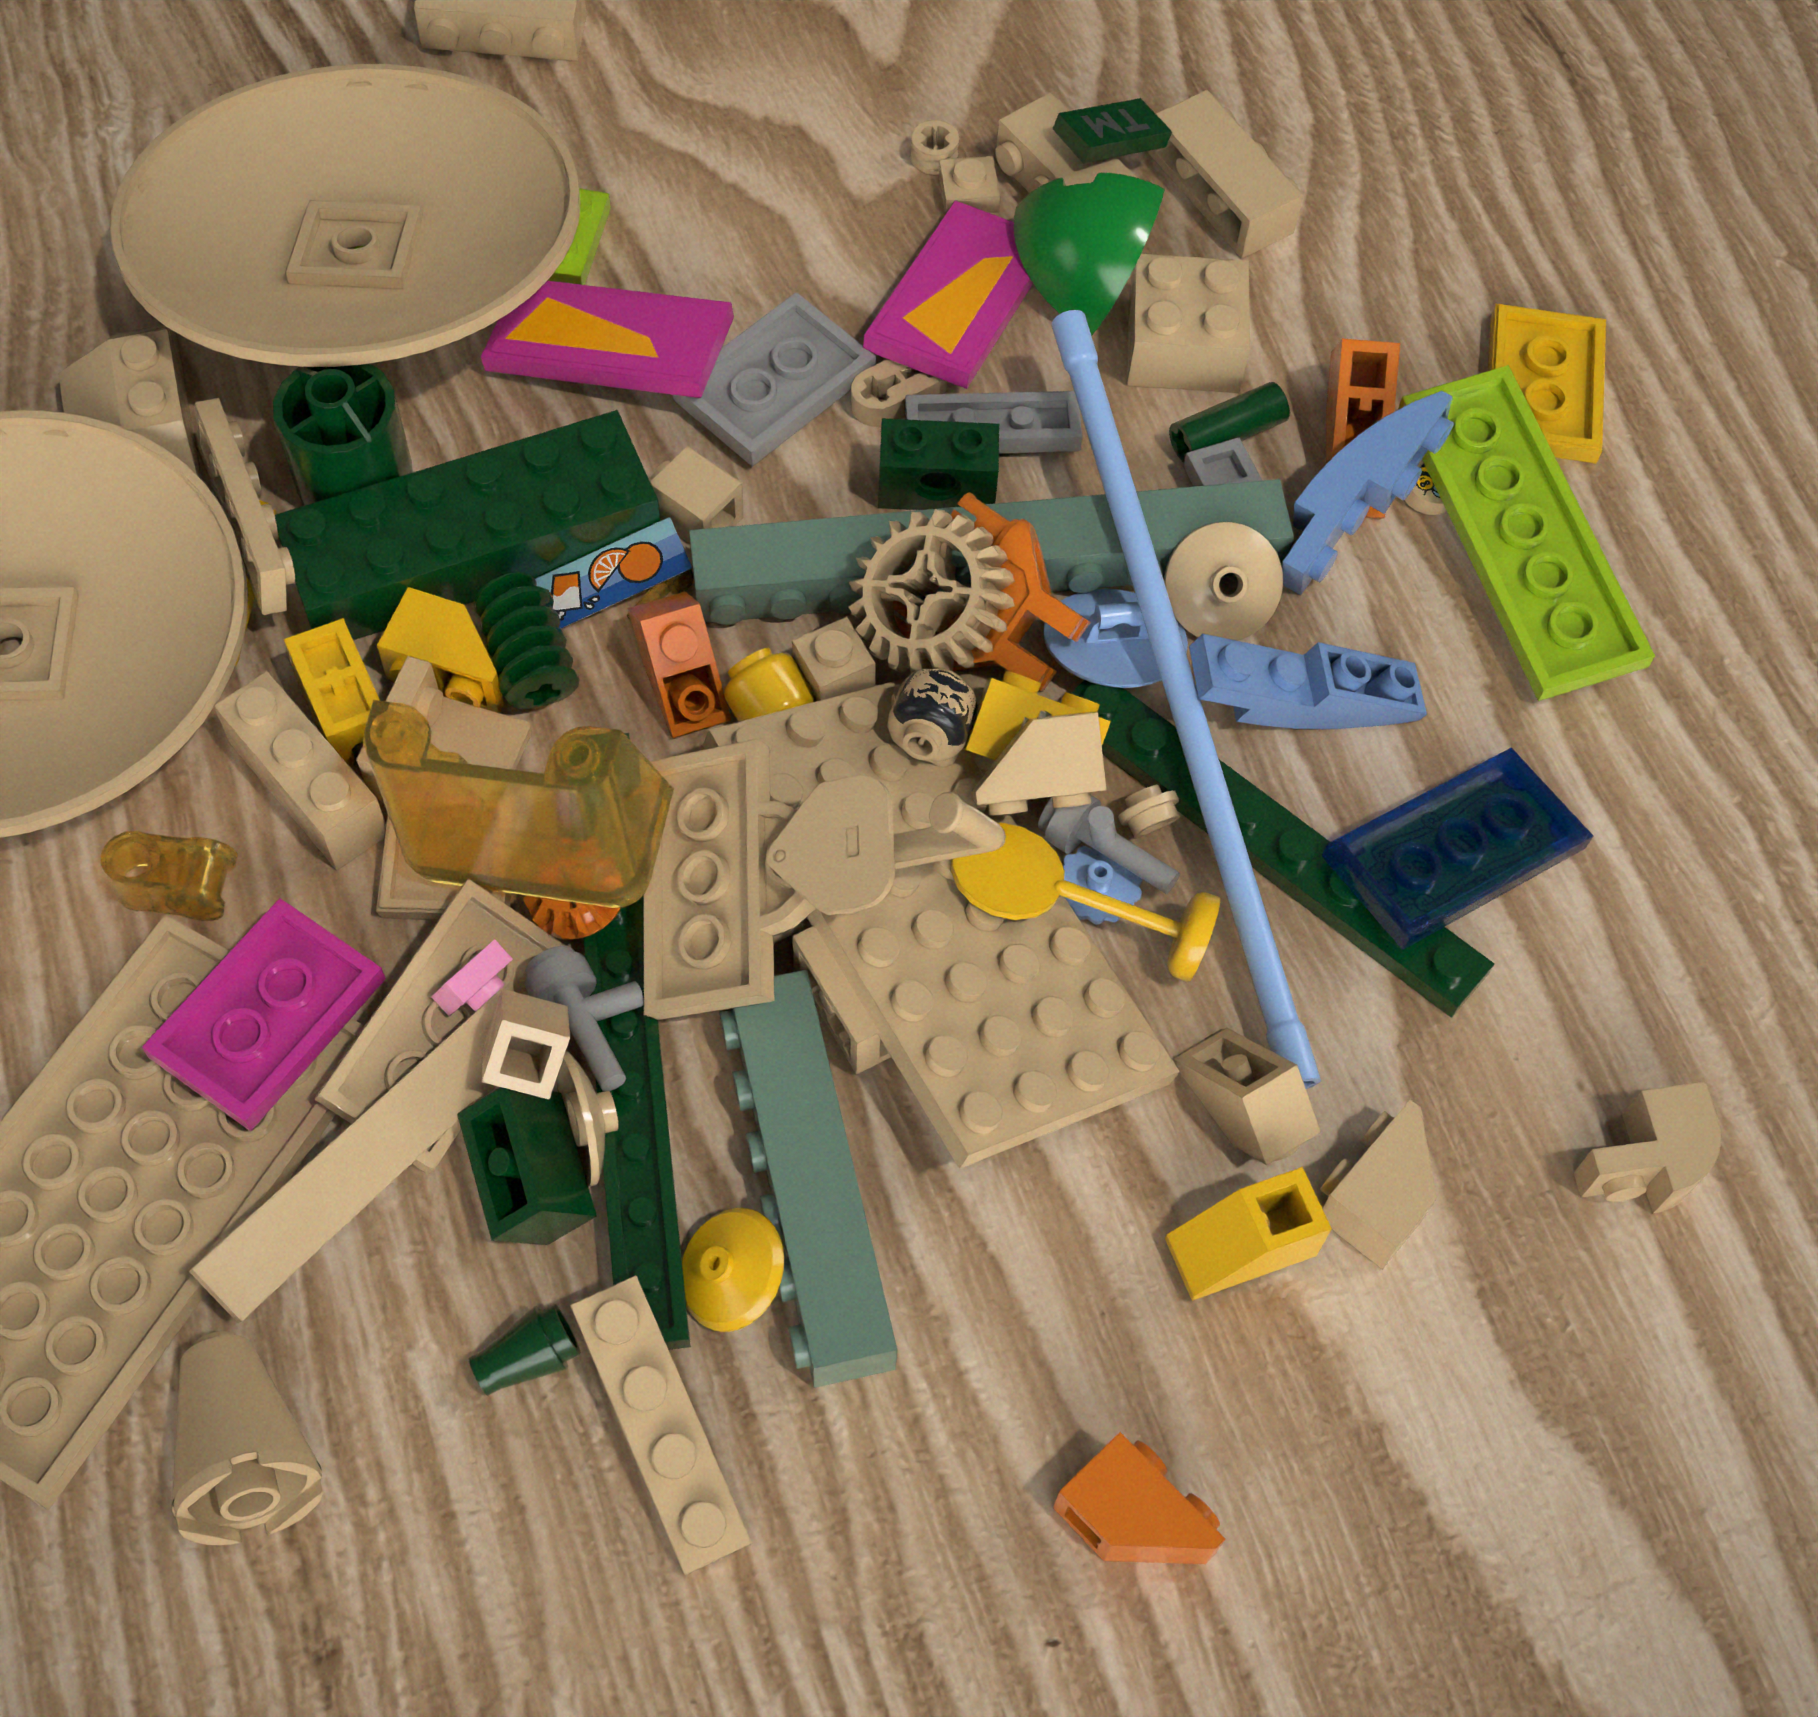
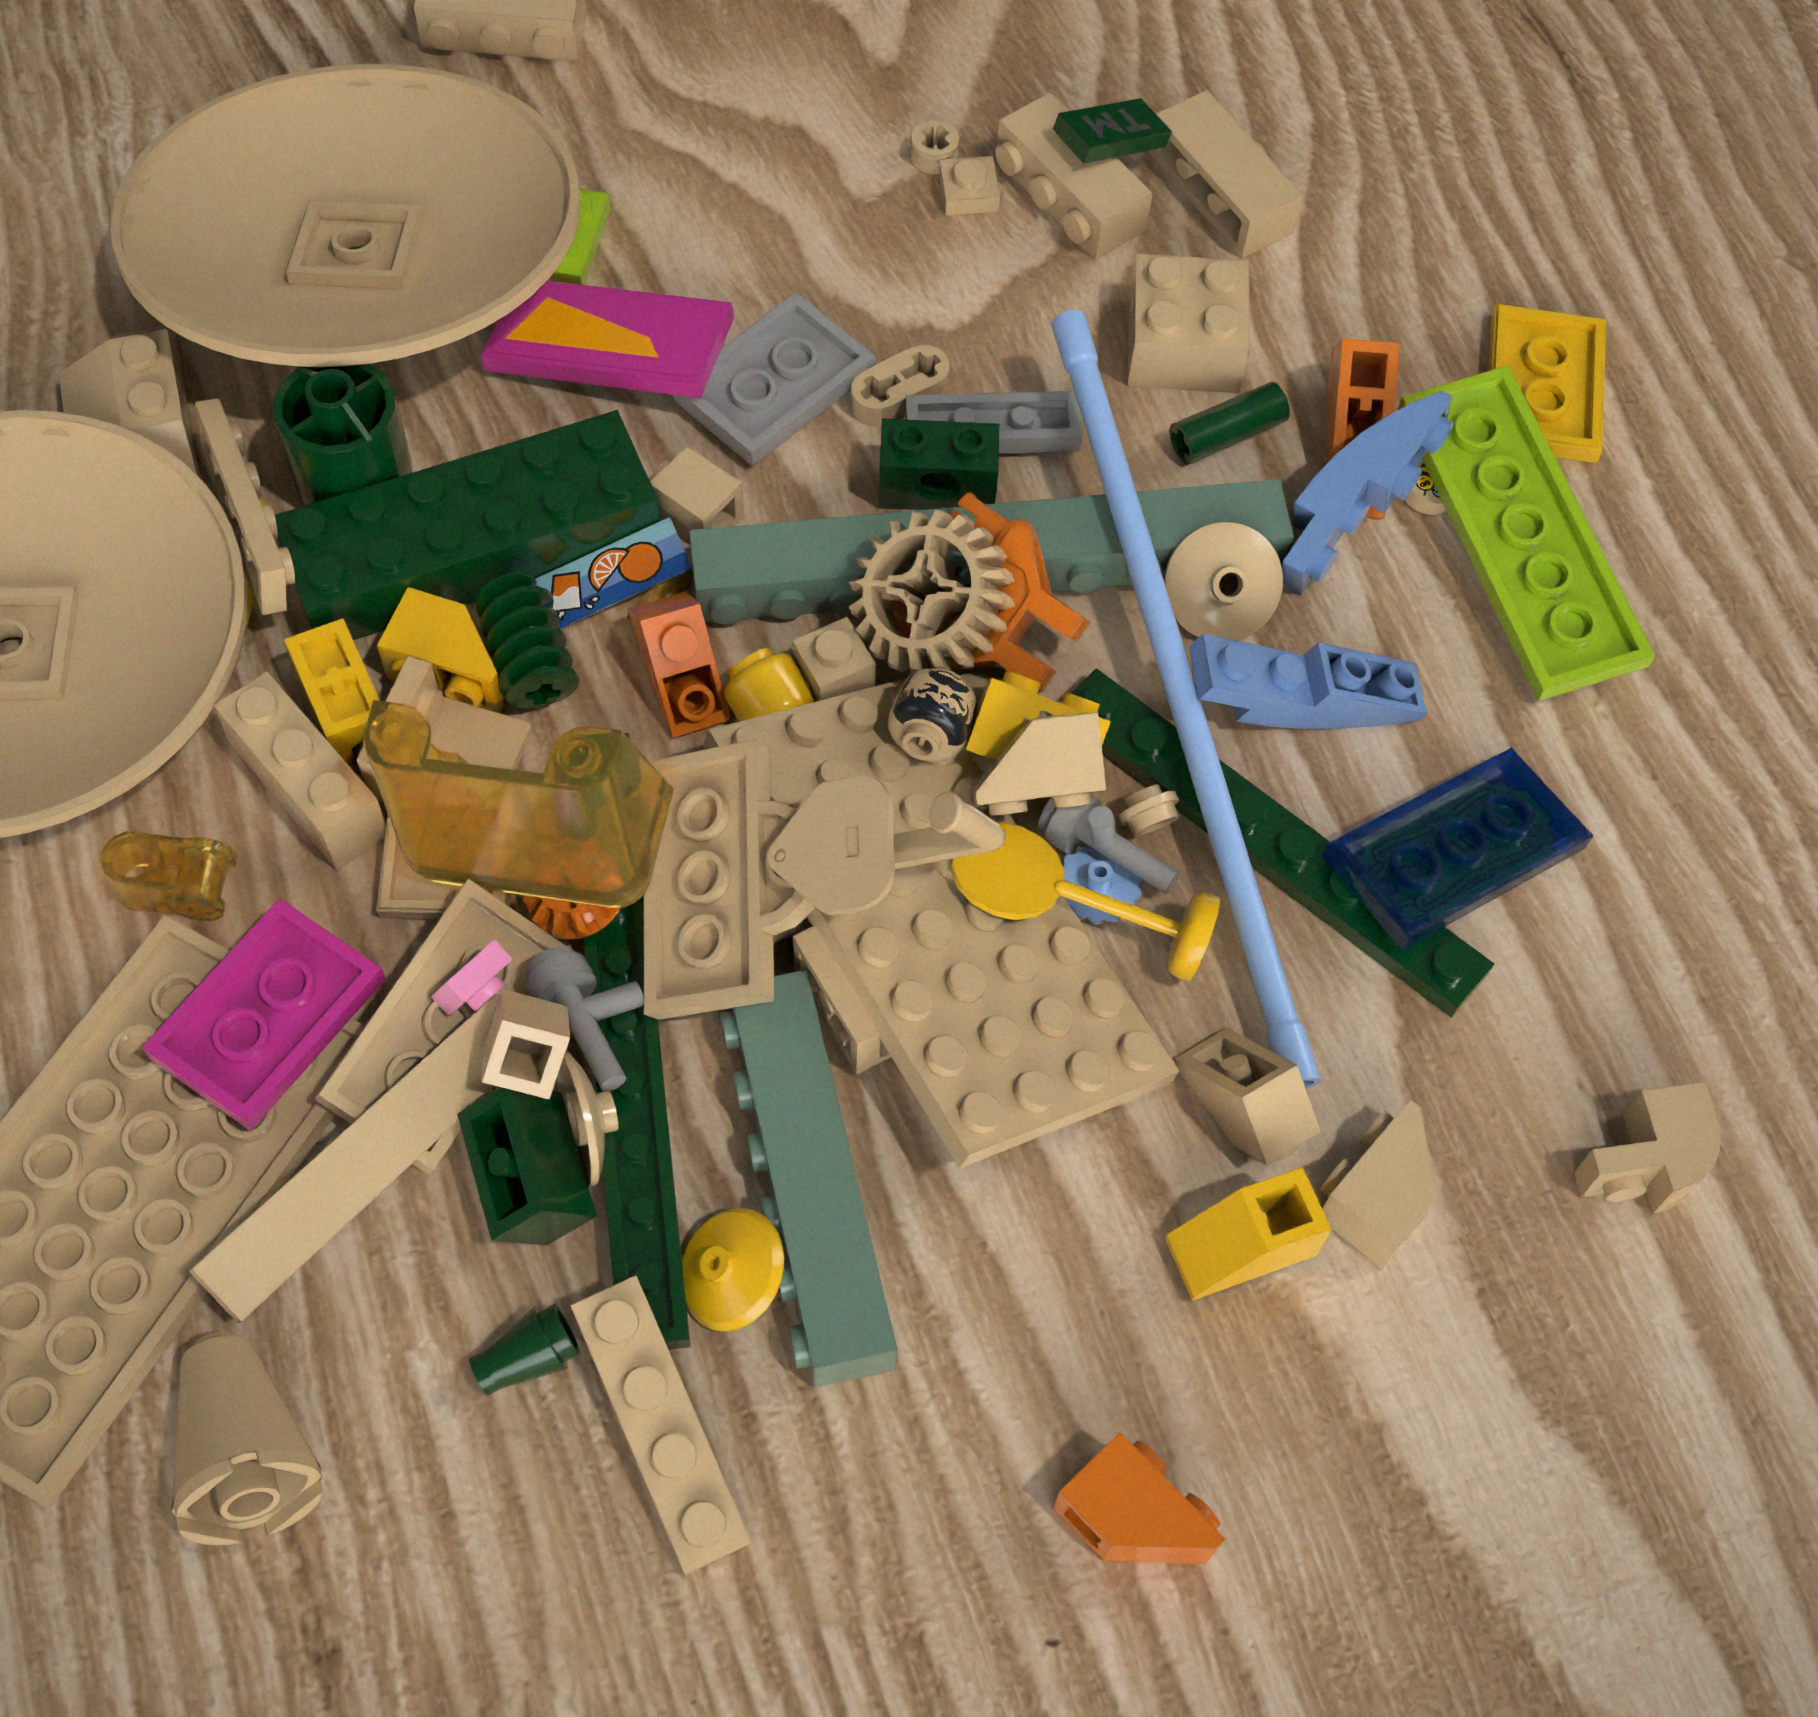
(953, 298): dark pink tile -> none
(1085, 239): green brick -> none
(1113, 646): light blue shield -> none
(1220, 464): light grey plate -> none

